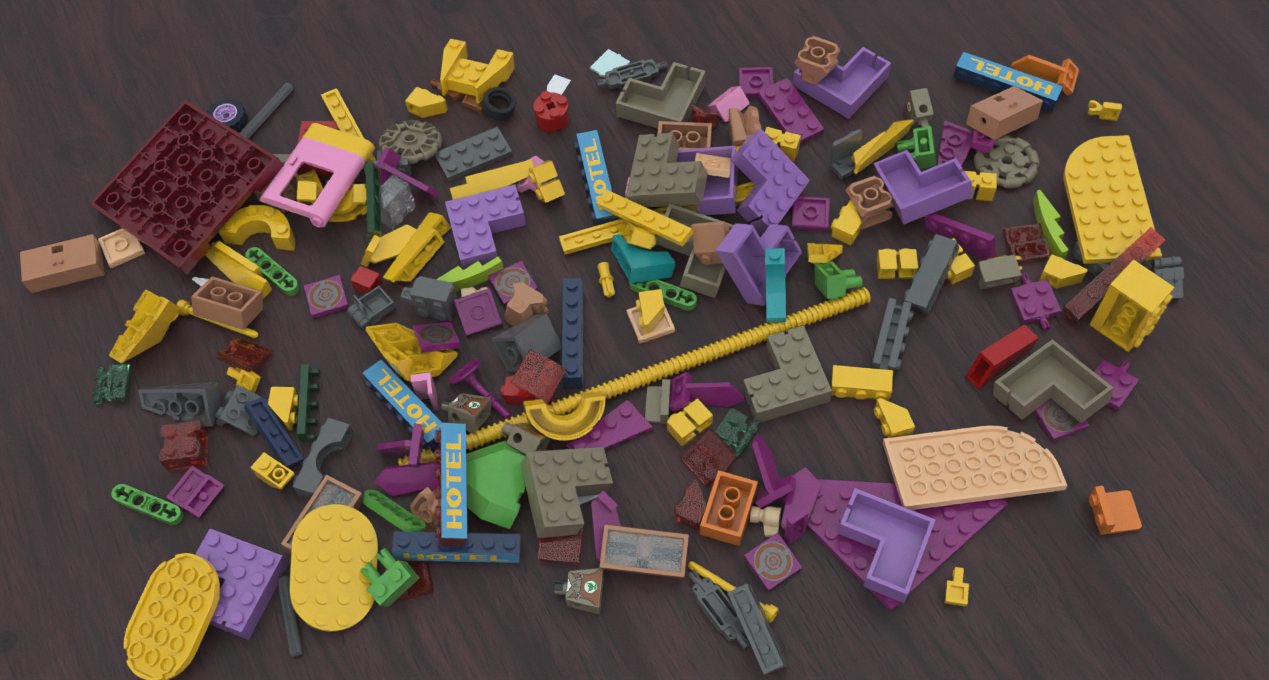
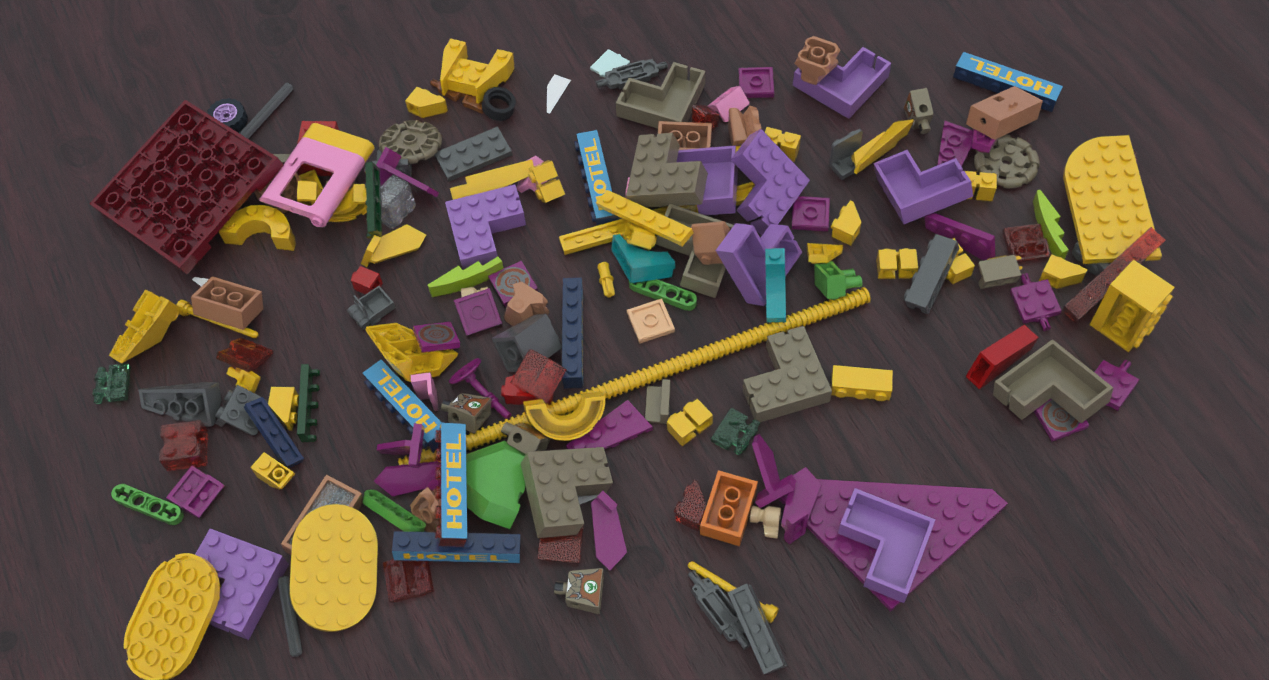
(61, 263): nougat brick -> none
(120, 247): light nougat tile -> none
(238, 268): yellow wedge -> none
(272, 271): bright green beam -> none
(326, 296): tile -> none
(333, 437): dark grey arch -> none
(342, 115): yellow plate -> none
(393, 582): bright green brick -> none
(419, 249): yellow wedge -> none
(431, 298): dark grey hinge -> none
(551, 111): red brick -> none
(644, 551): clear brick -> none
(651, 308): yellow slope -> none
(708, 457): clear red slope -> none
(709, 394): magenta piece -> none
(715, 165): light nougat tile -> none
(772, 561): tile -> none
(790, 110): magenta plate -> none
(871, 201): nougat piece -> none
(892, 335): dark grey brick -> none
(894, 419): yellow slope -> none
(923, 145): bright green brick -> none
(957, 591): yellow plate -> none
(969, 466): light nougat plate -> none
(1061, 75): orange piece -> none
(1107, 111): yellow plate -> none
(1114, 511): orange bracket -> none
(1171, 272): dark grey piece -> none

